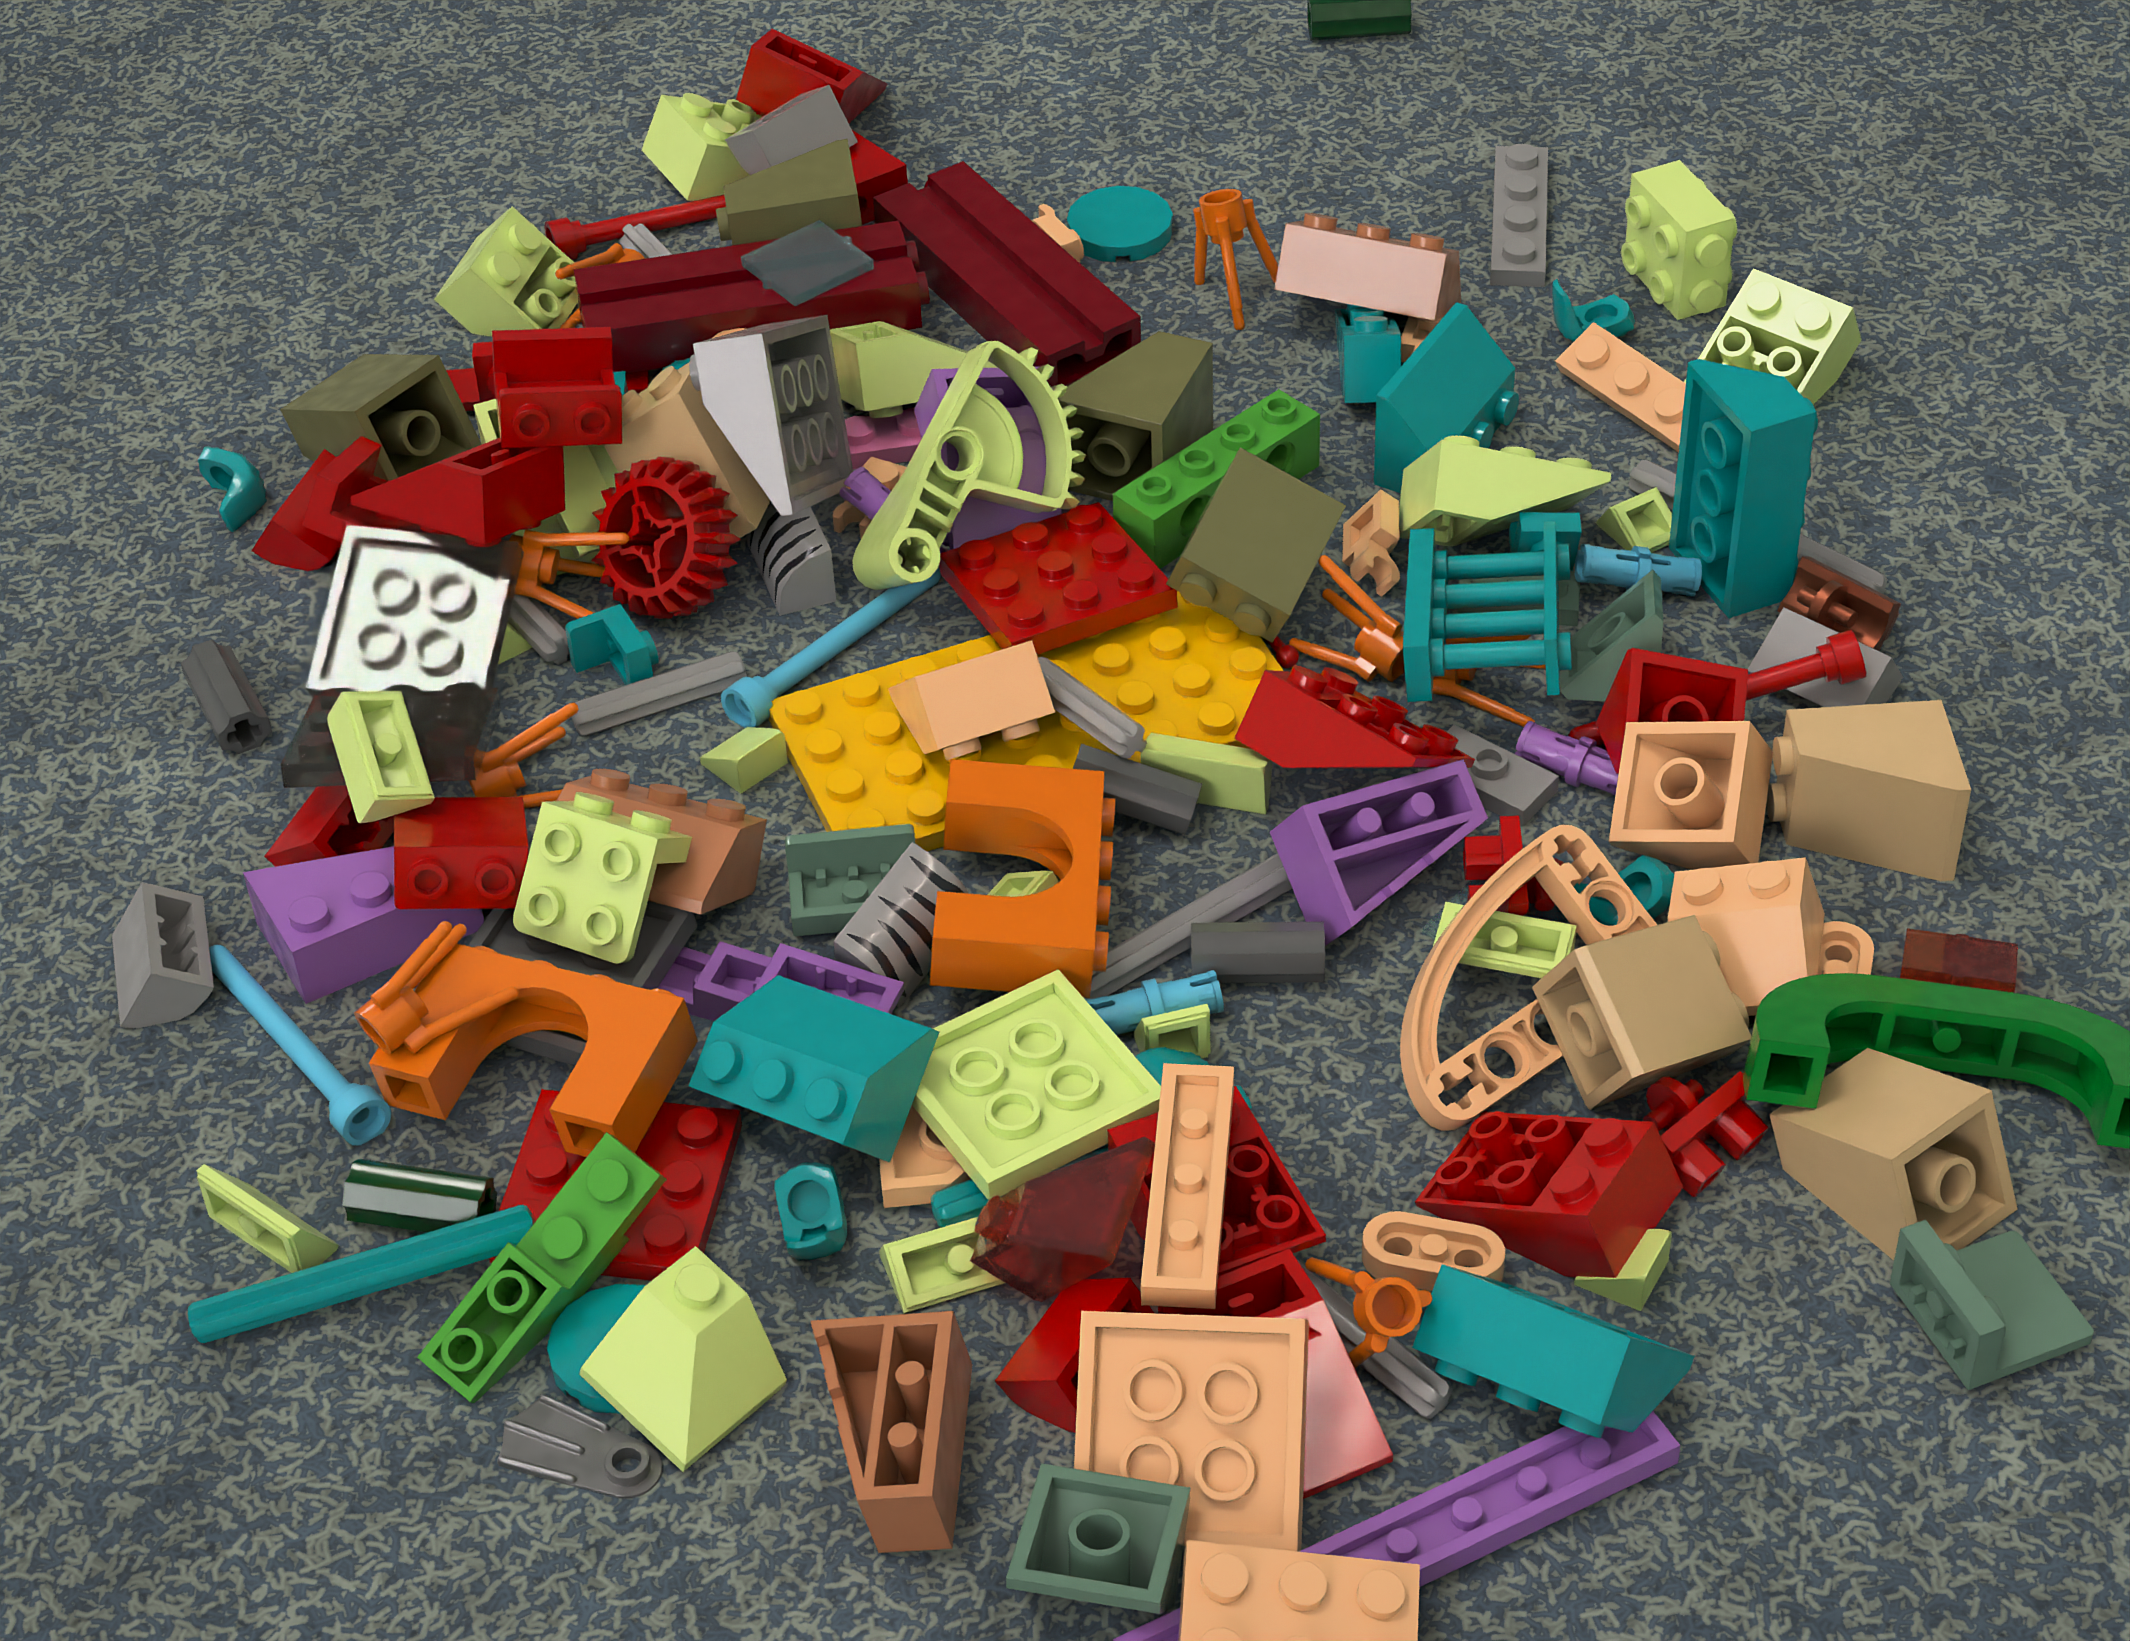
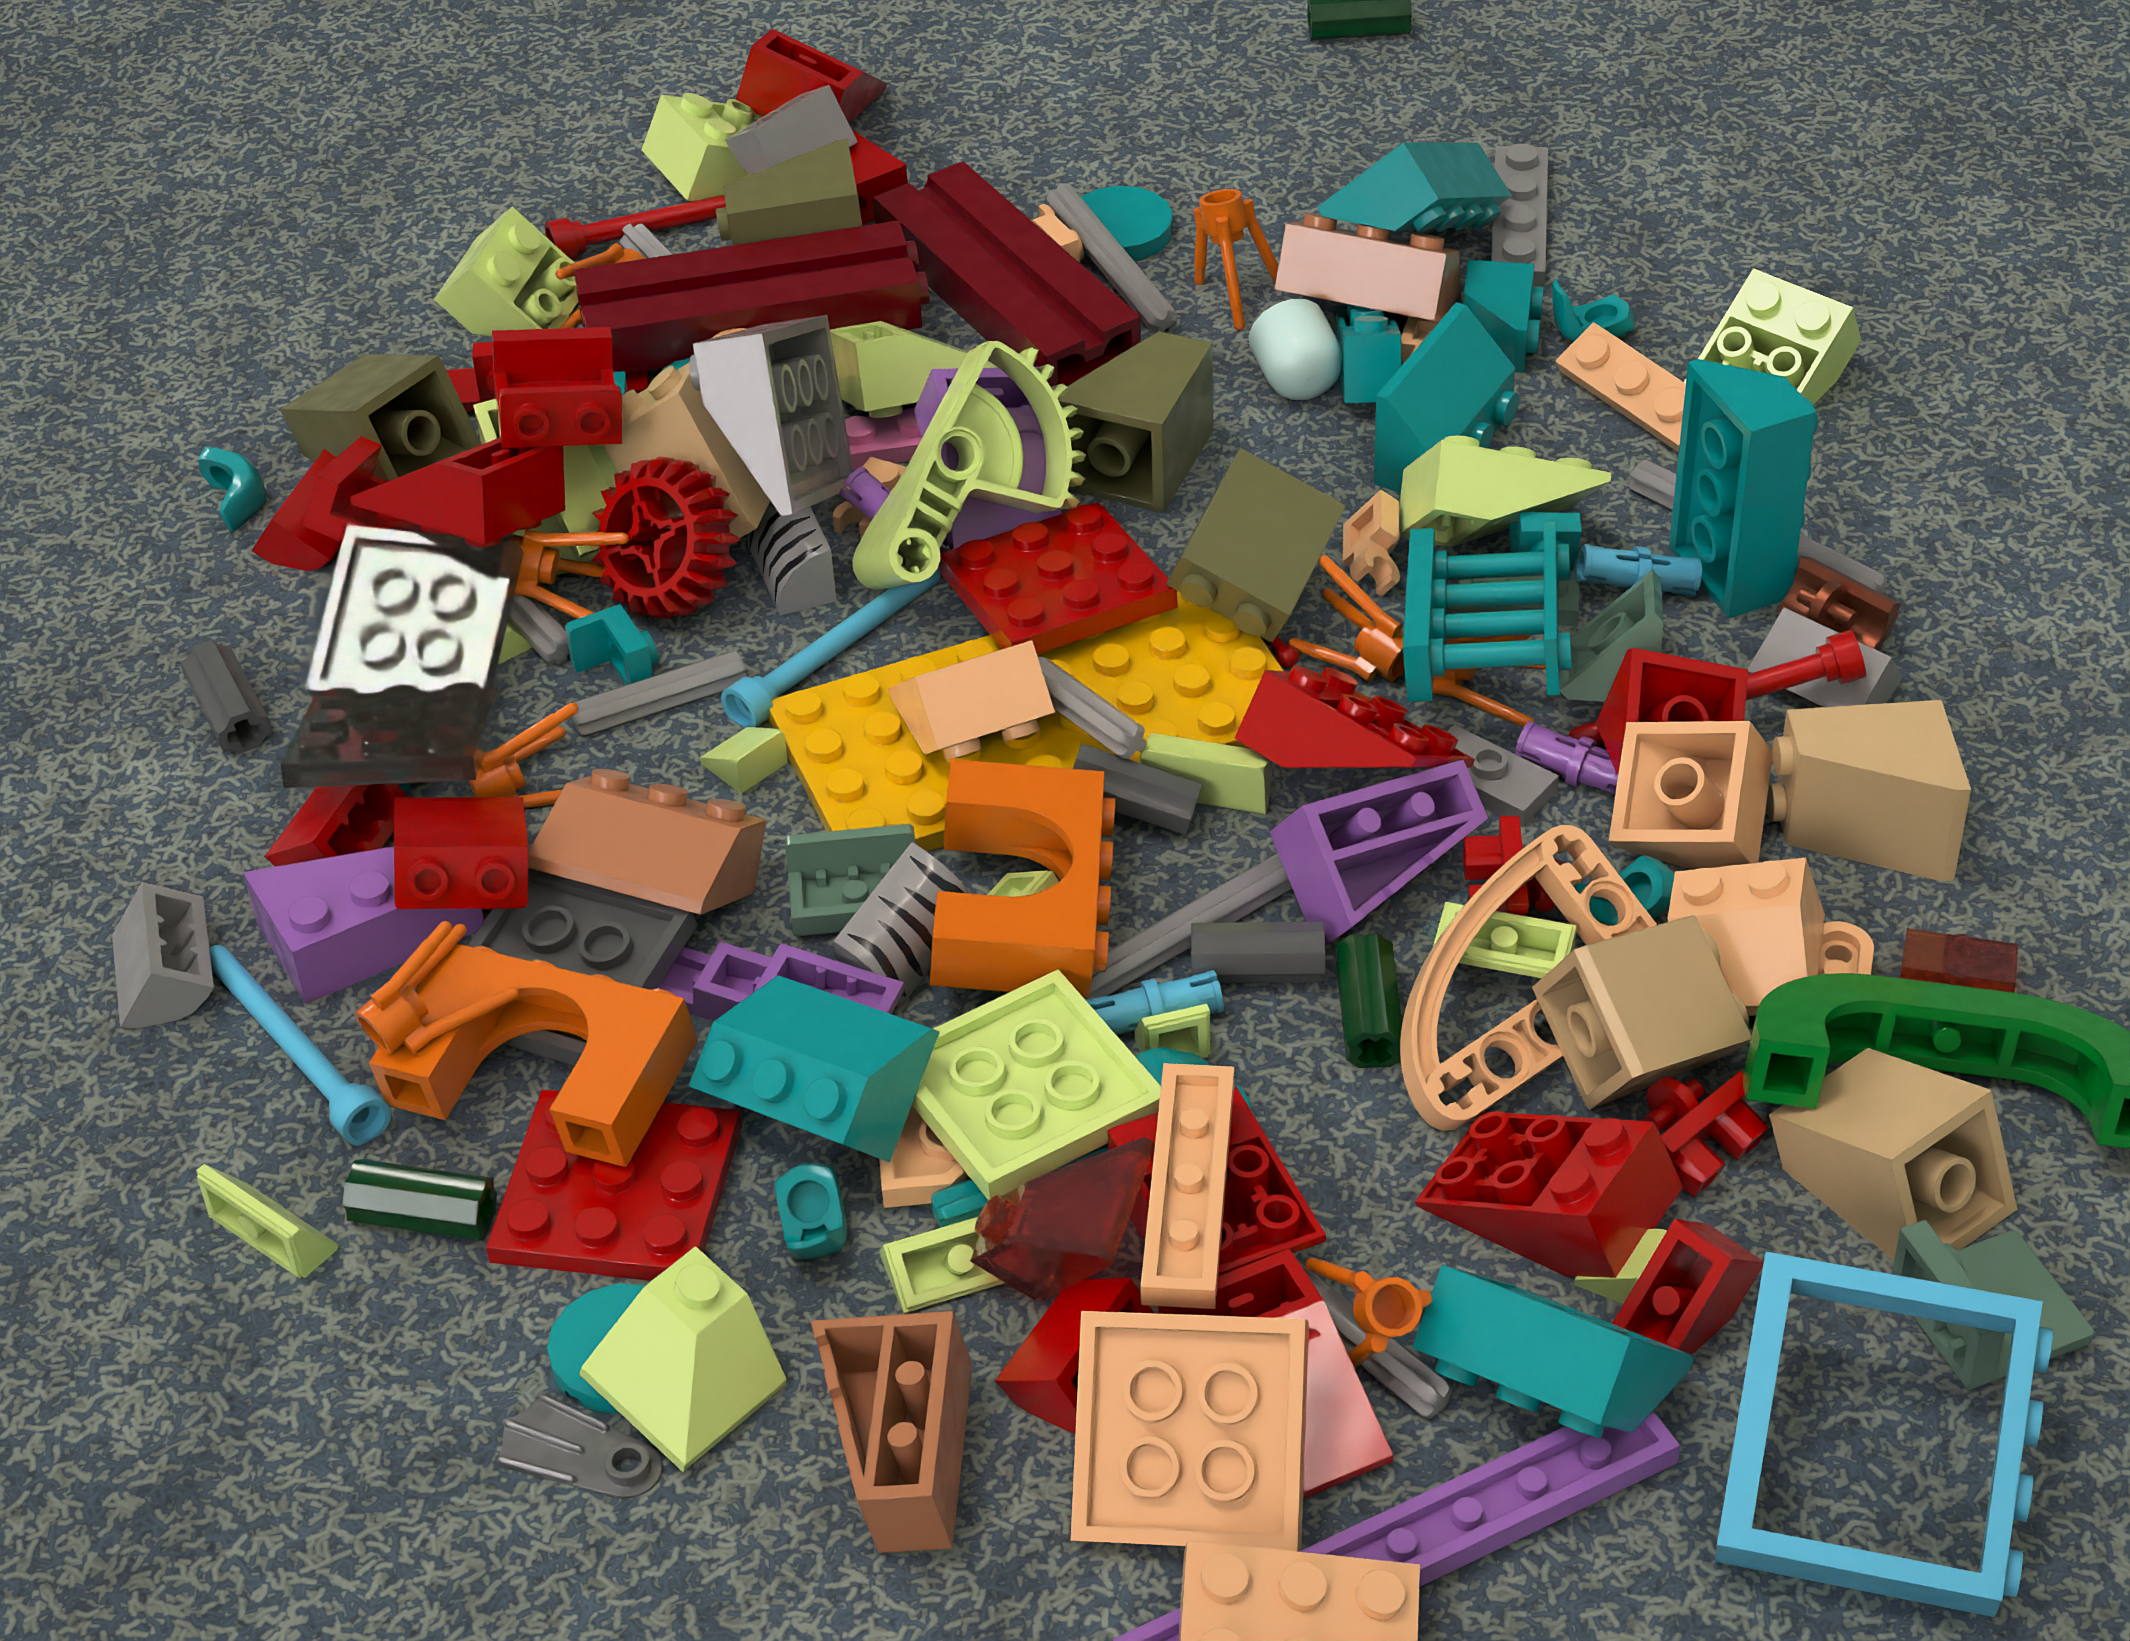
(358, 1274): teal axle -> none
(378, 754): yellowish green slope -> none
(545, 1272): bright green slope -> none
(593, 875): yellowish green bracket -> none
(807, 262): clear light blue piece -> none
(1101, 1539): sand green slope -> none
(1112, 259): none -> light grey axle
(1169, 499): bright green brick -> none
(1296, 349): none -> light aqua helmet
(1369, 1000): none -> dark green axle
(1423, 189): none -> teal slope
(1428, 1245): light nougat plate -> none
(1506, 305): none -> teal slope
(1639, 521): yellowish green slope -> none
(1678, 240): yellowish green brick -> none
(1689, 1287): none -> red slope
(2018, 1426): none -> medium azure window

